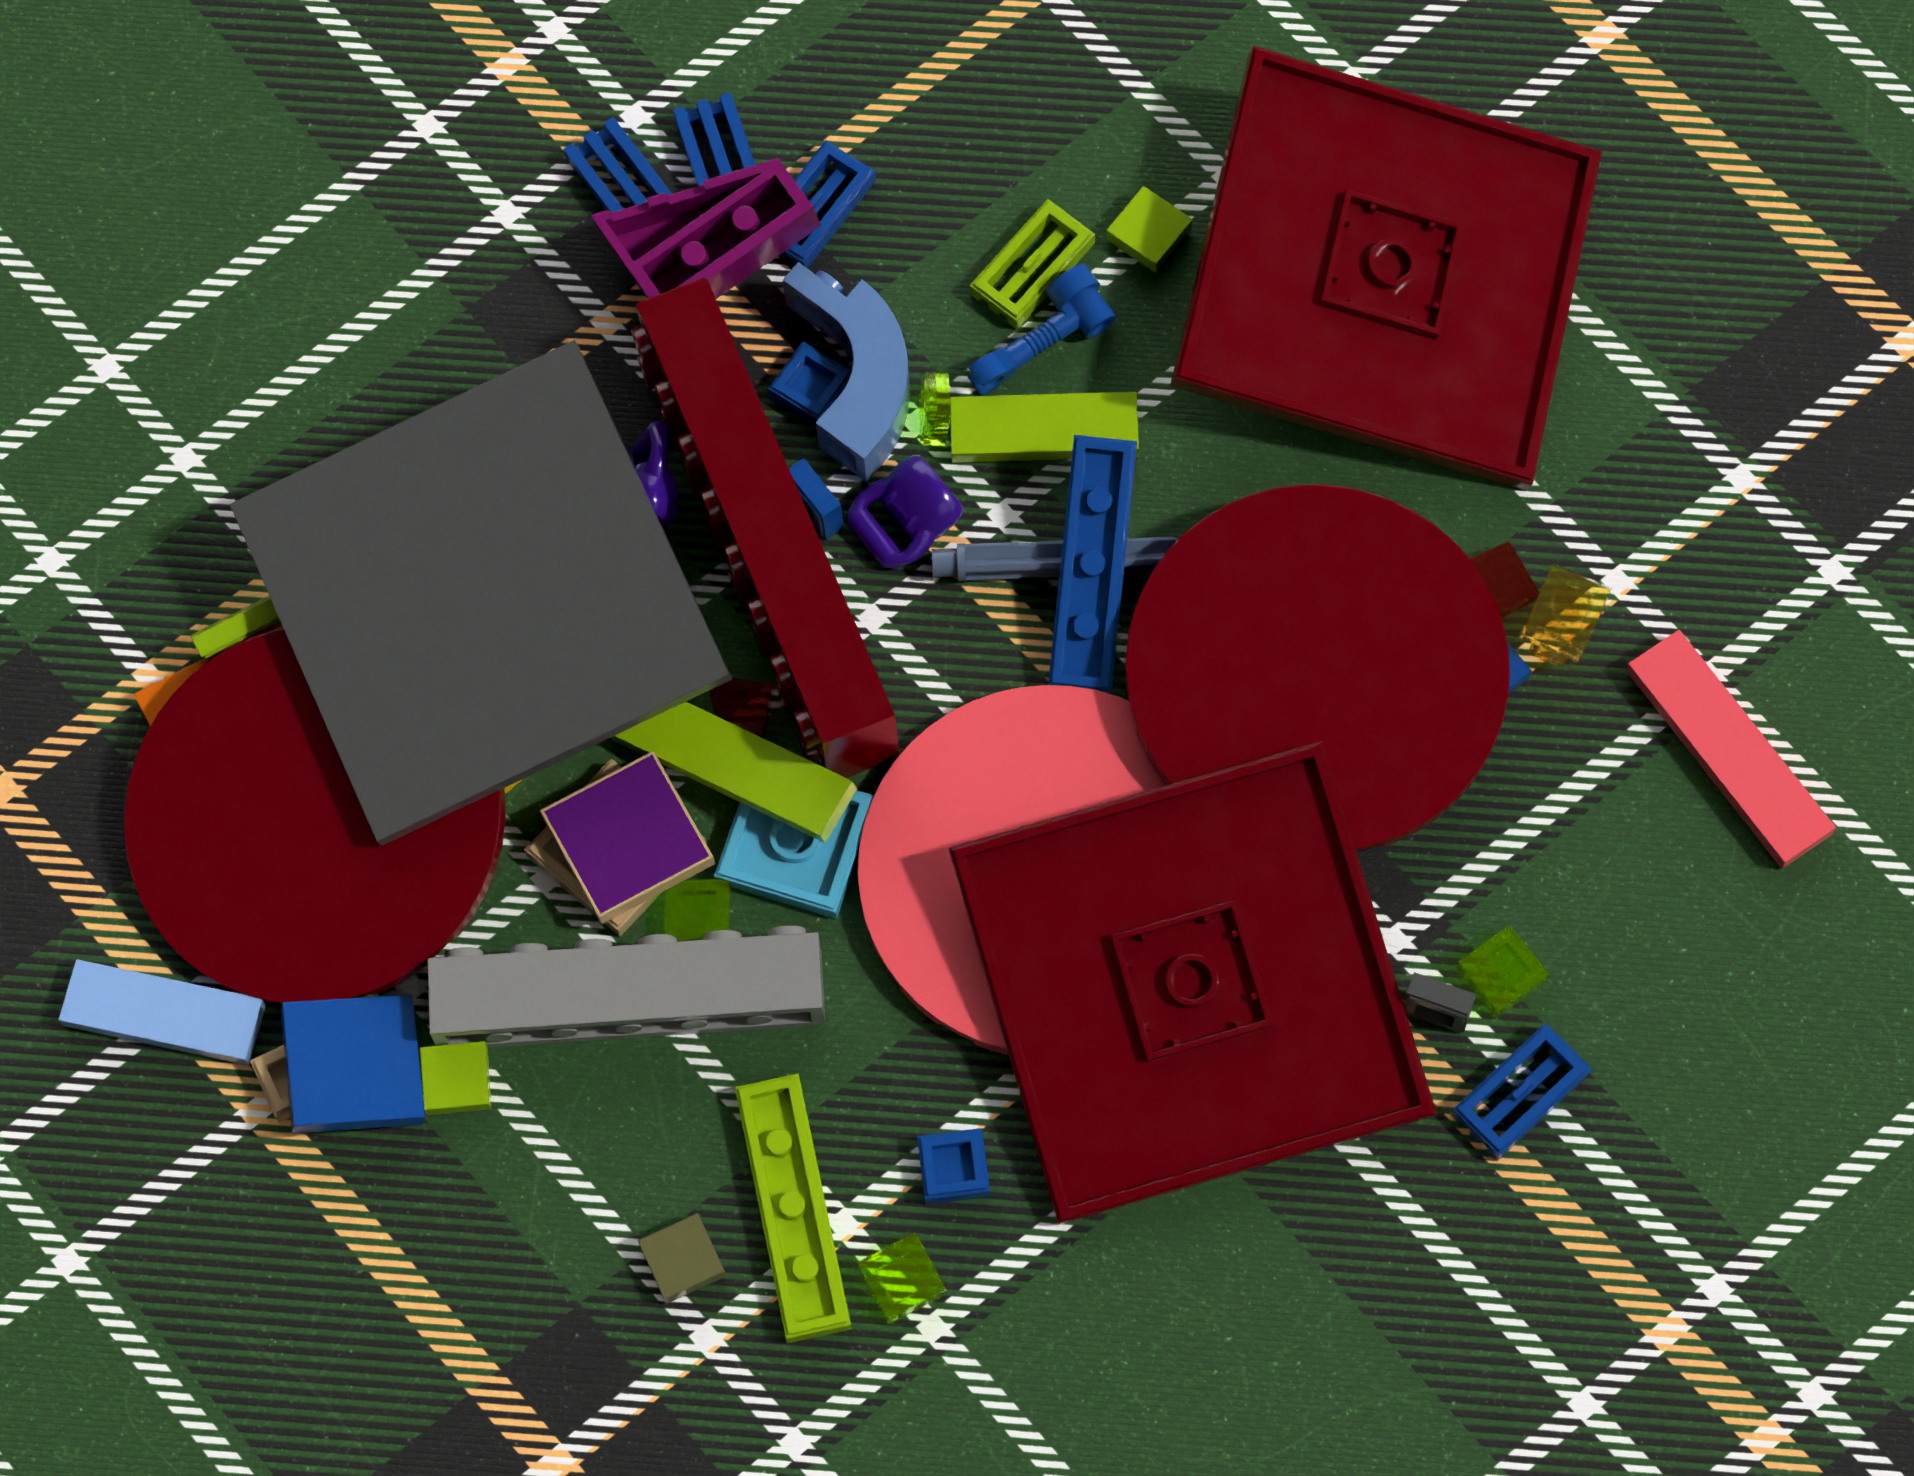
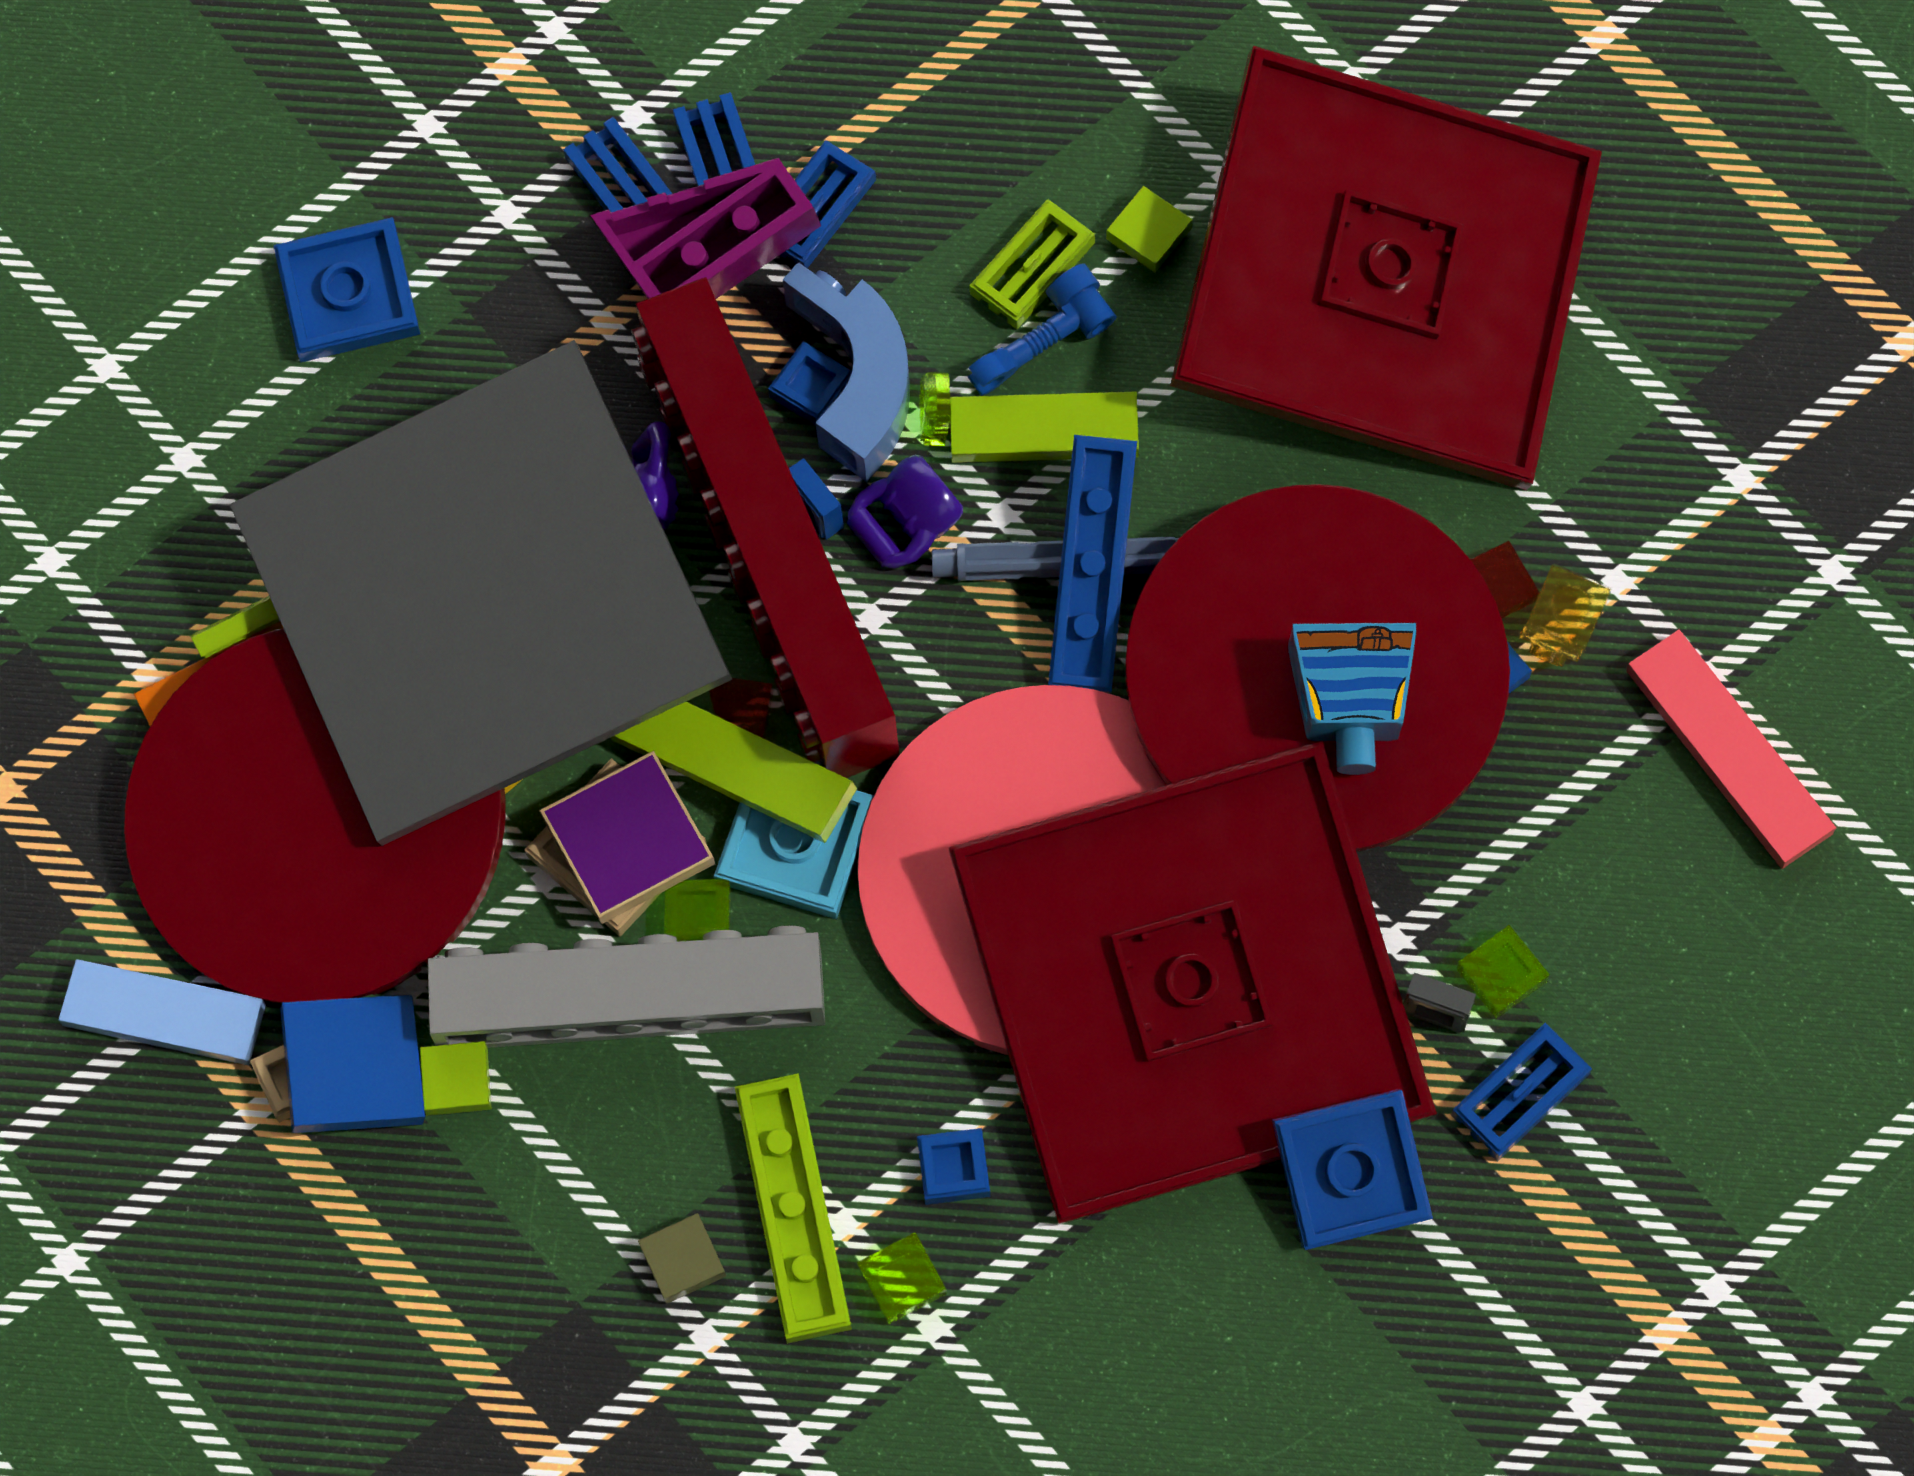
(346, 289): none -> blue tile
(1352, 685): none -> torso
(1352, 1169): none -> blue tile

